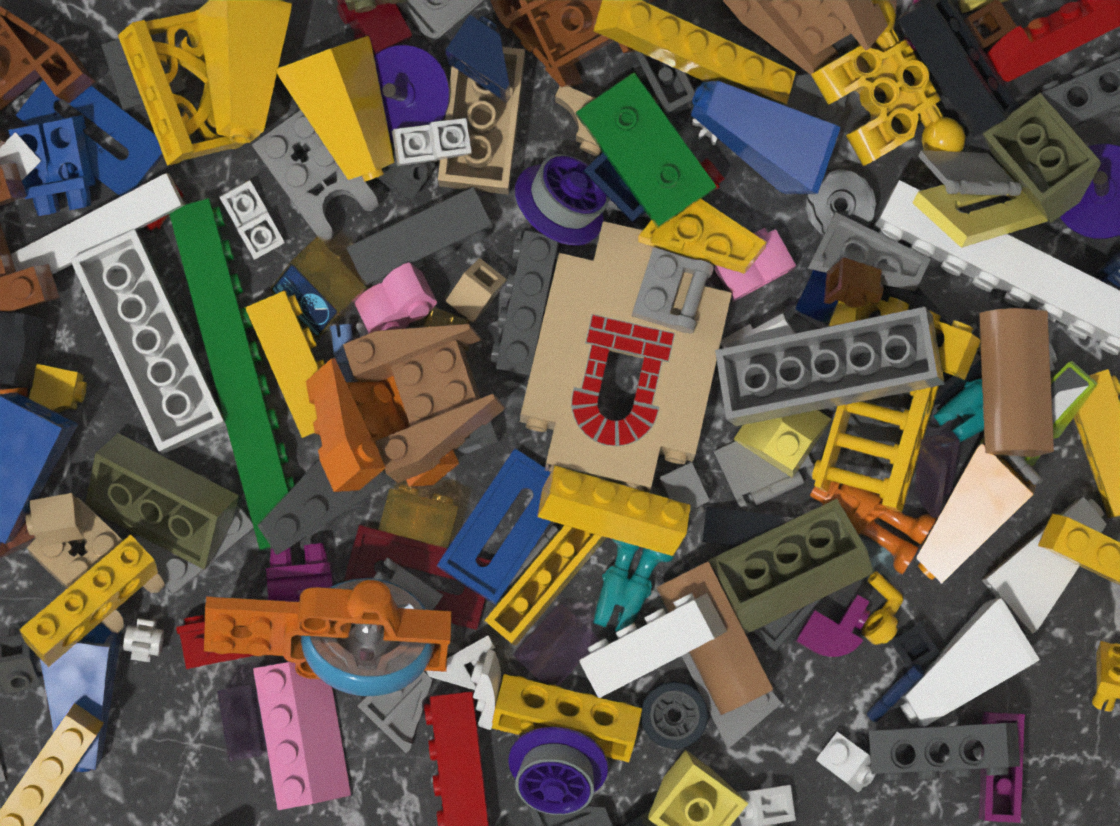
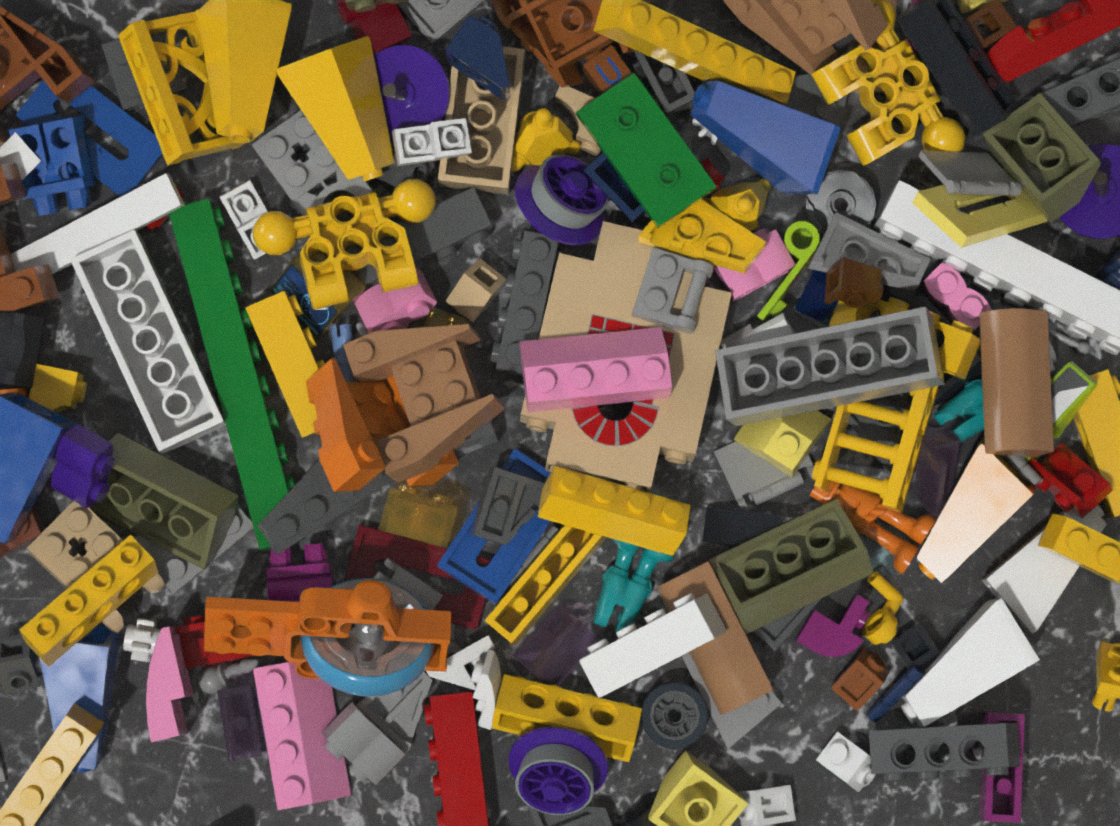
(55, 519): tan brick -> none
(82, 466): none -> dark purple brick
(166, 685): none -> bright pink slope
(216, 677): none -> light grey bar
(363, 744): none -> light grey brick
(411, 201): none -> yellow connector
(505, 505): none -> dark grey wing
(540, 138): none -> yellow rock
(595, 369): none -> bright pink slope
(605, 69): none -> dark orange brick
(685, 487): light grey brick -> none
(742, 202): none -> yellow rock
(802, 243): none -> lime door
(861, 679): none -> dark orange bracket
(949, 292): none -> bright pink brick
(1071, 481): none -> red bracket
(1082, 348): none -> light grey hinge

